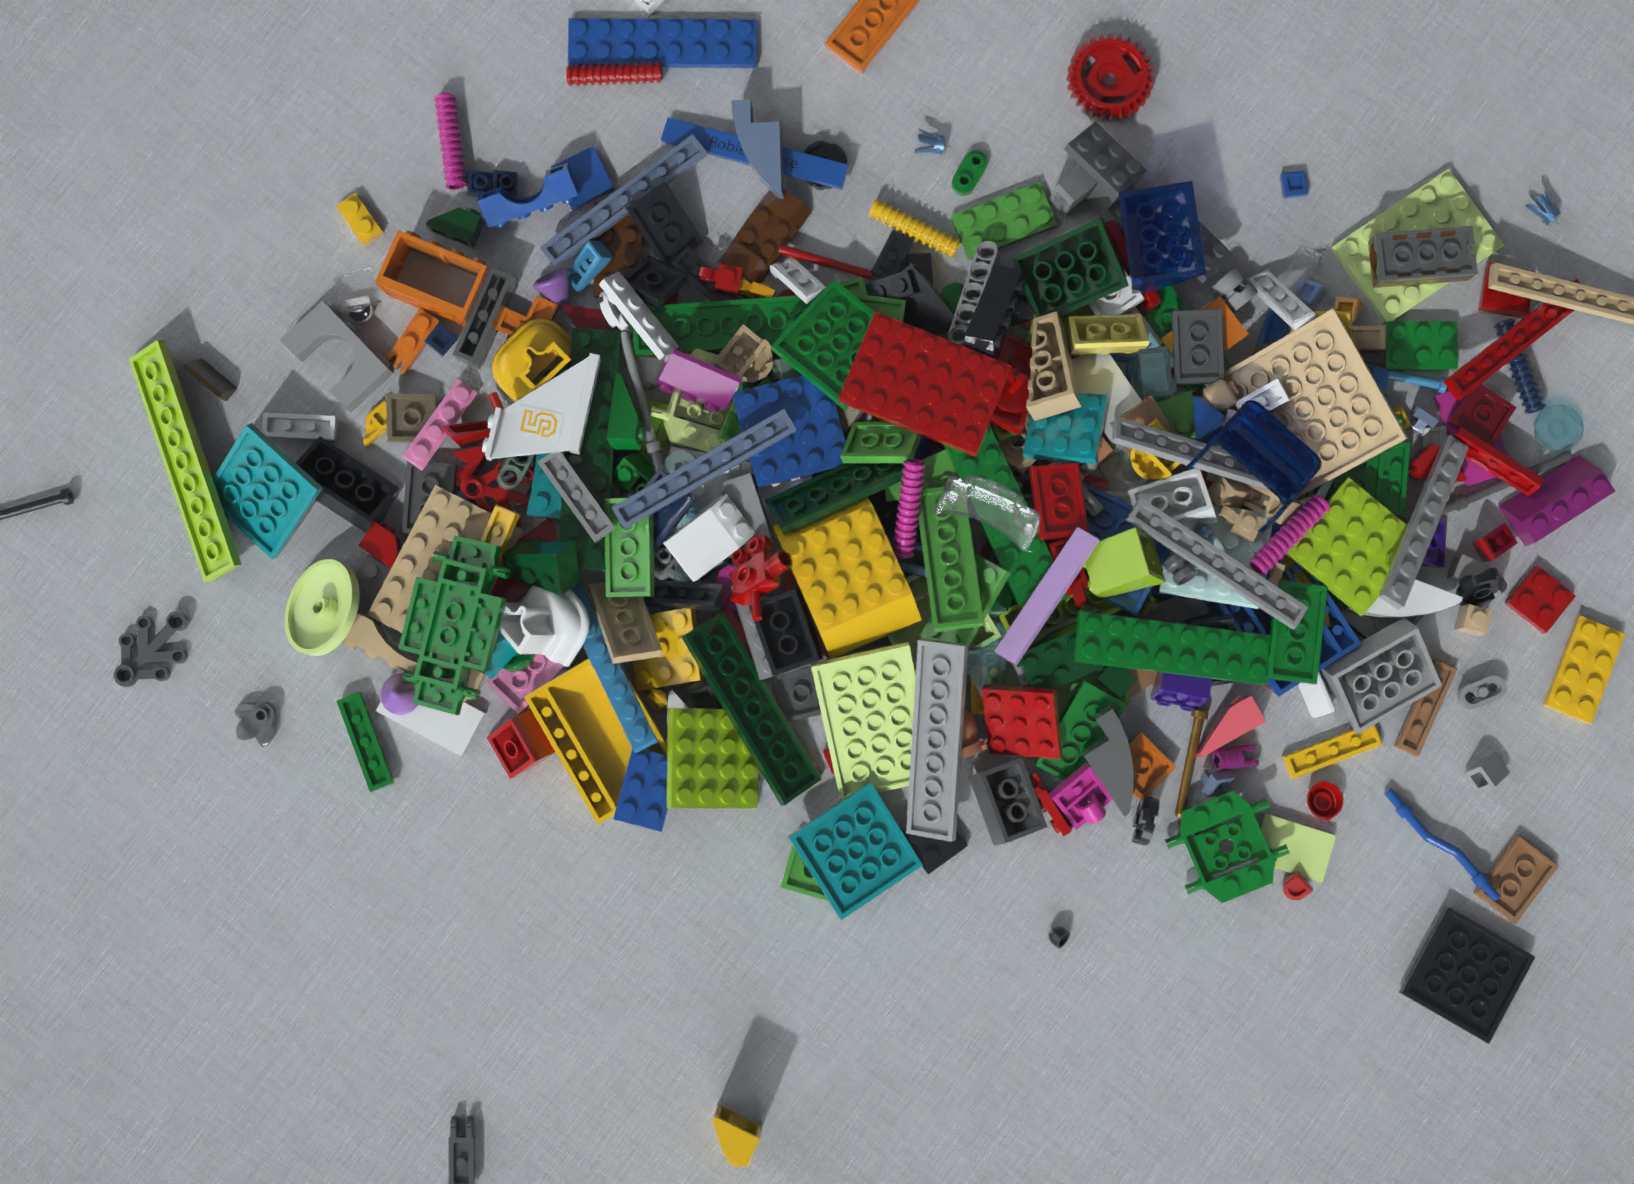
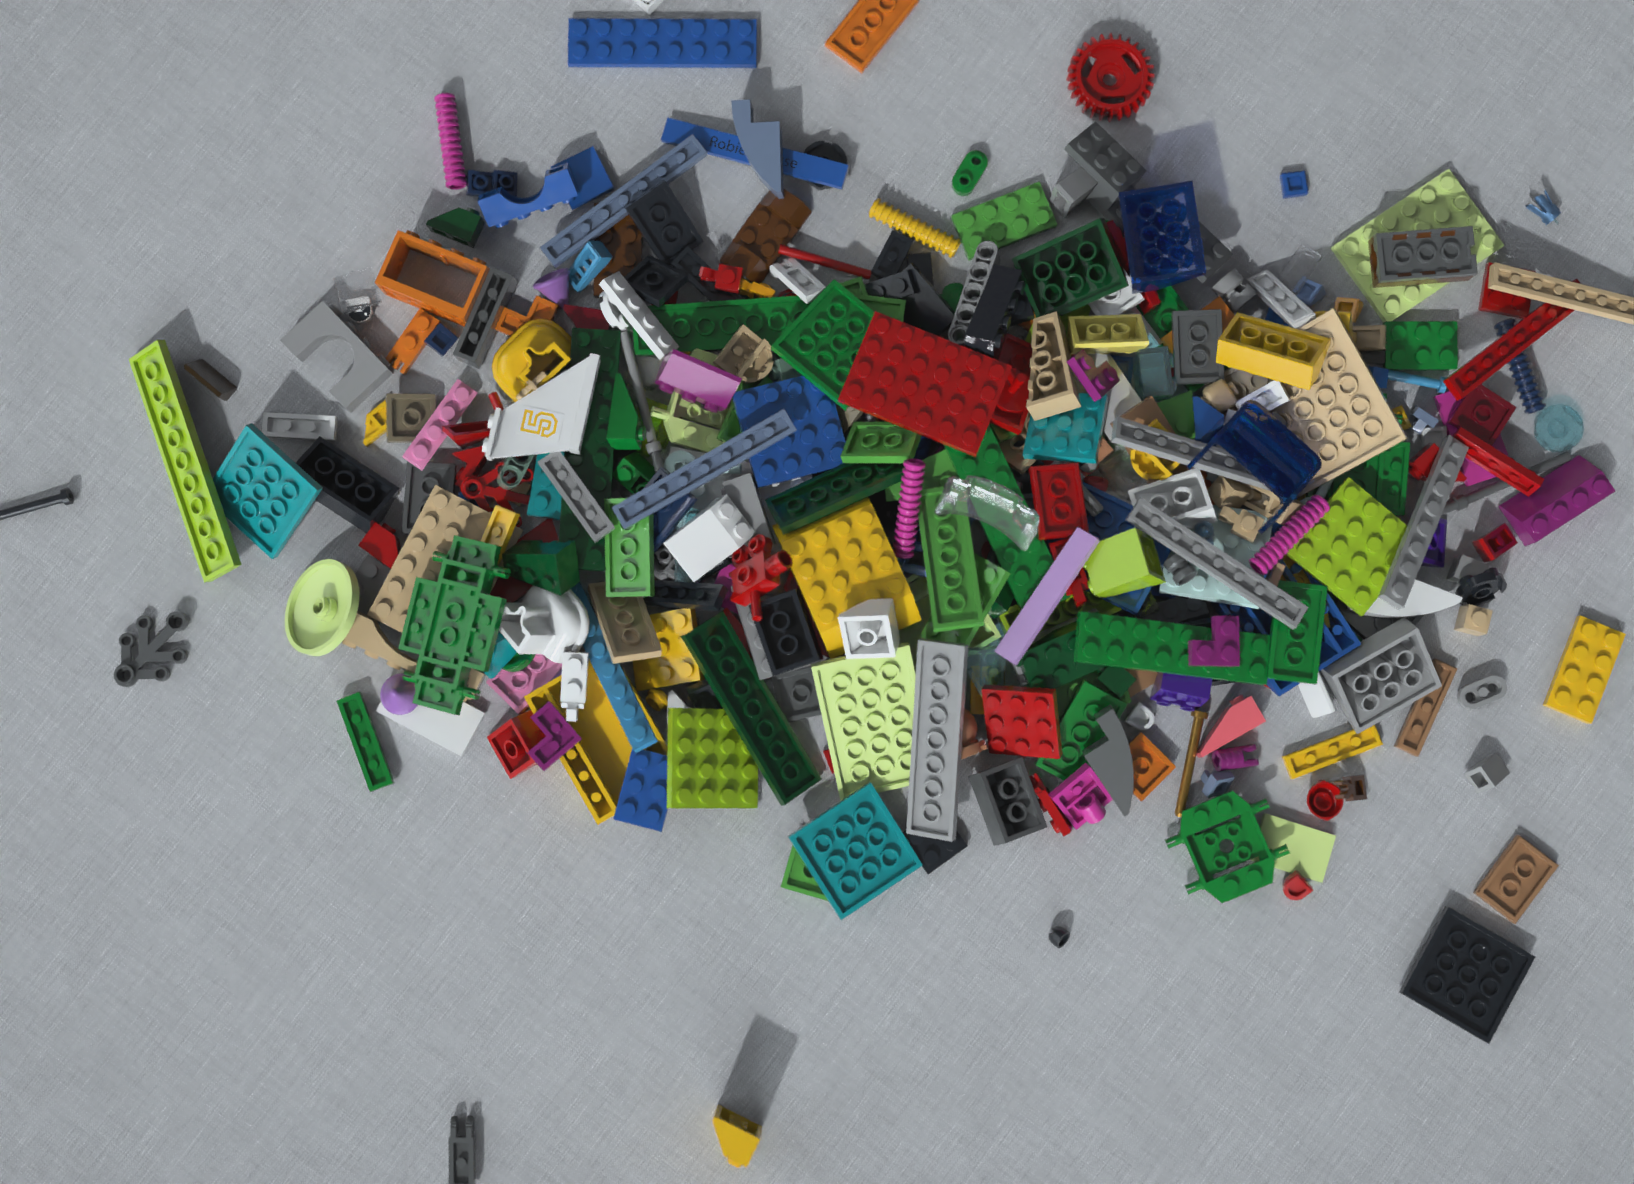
(253, 724): dark grey plate -> none
(359, 219): yellow plate -> none
(531, 385): none -> tan hand
(559, 736): none -> magenta plate
(574, 682): none -> white hinge
(614, 73): red piece -> none
(870, 630): none -> white slope
(937, 141): flat silver piece -> none
(1095, 380): none -> magenta plate
(1140, 717): none -> white tile
(1144, 821): black plate -> none
(1224, 647): none -> magenta plate
(1272, 350): none -> yellow slope
(1351, 788): none -> reddish brown plate
(1479, 878): blue bar -> none
(1540, 599): red plate -> none

